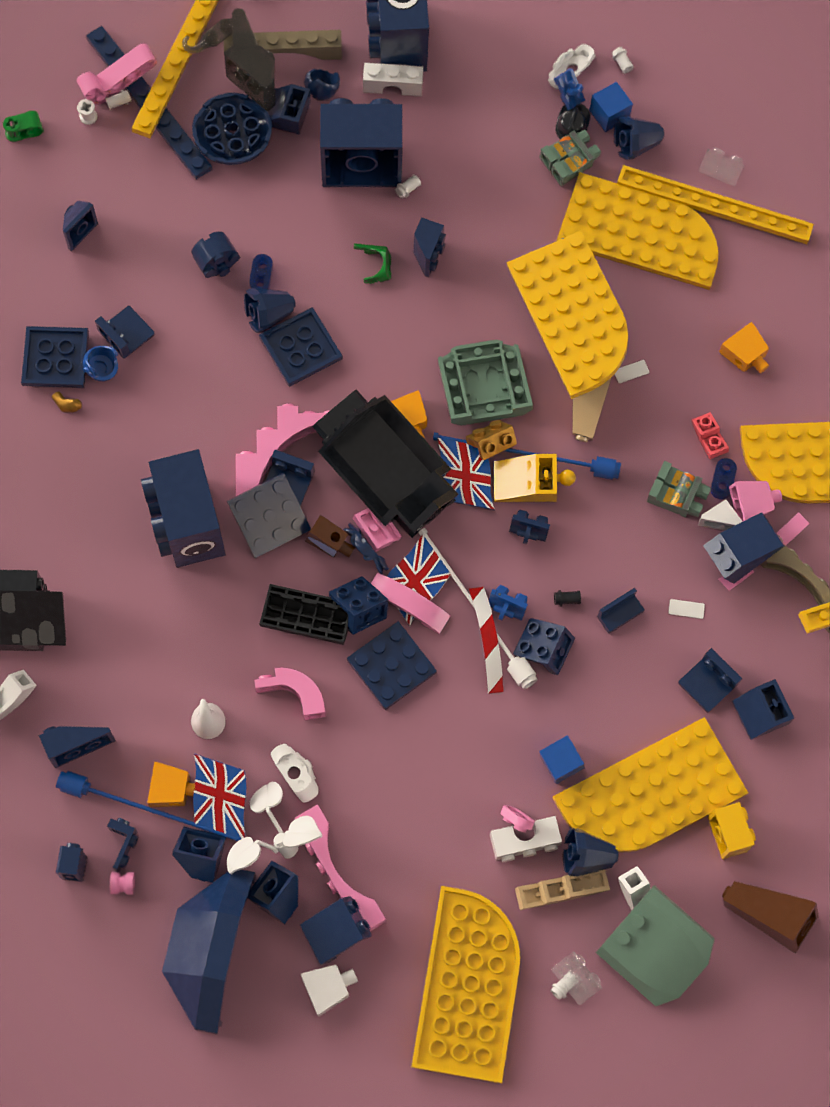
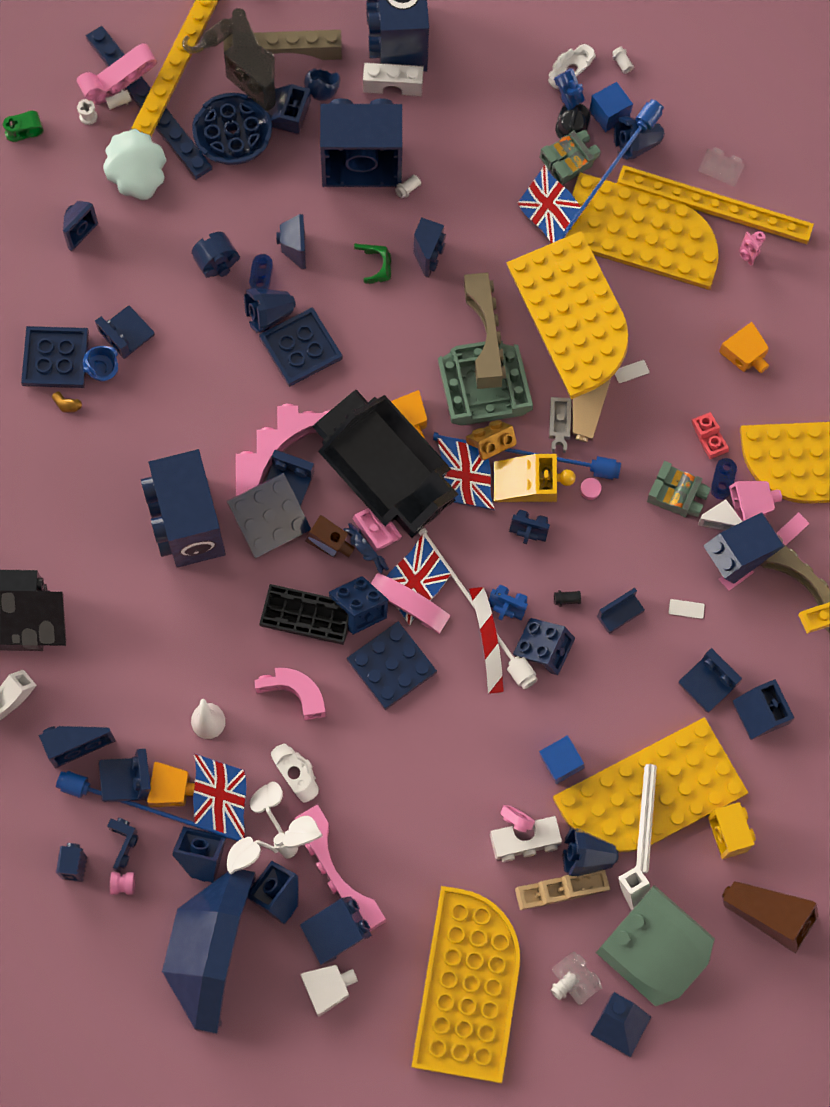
(125, 778): none -> dark blue bracket
(135, 164): none -> light aqua piece
(293, 240): none -> dark blue slope
(488, 364): none -> dark tan arch
(553, 206): none -> flag
(560, 422): none -> light grey plate
(590, 488): none -> bright pink tile
(621, 1024): none -> dark blue slope
(646, 817): none -> white axle
(751, 246): none -> bright pink hinge

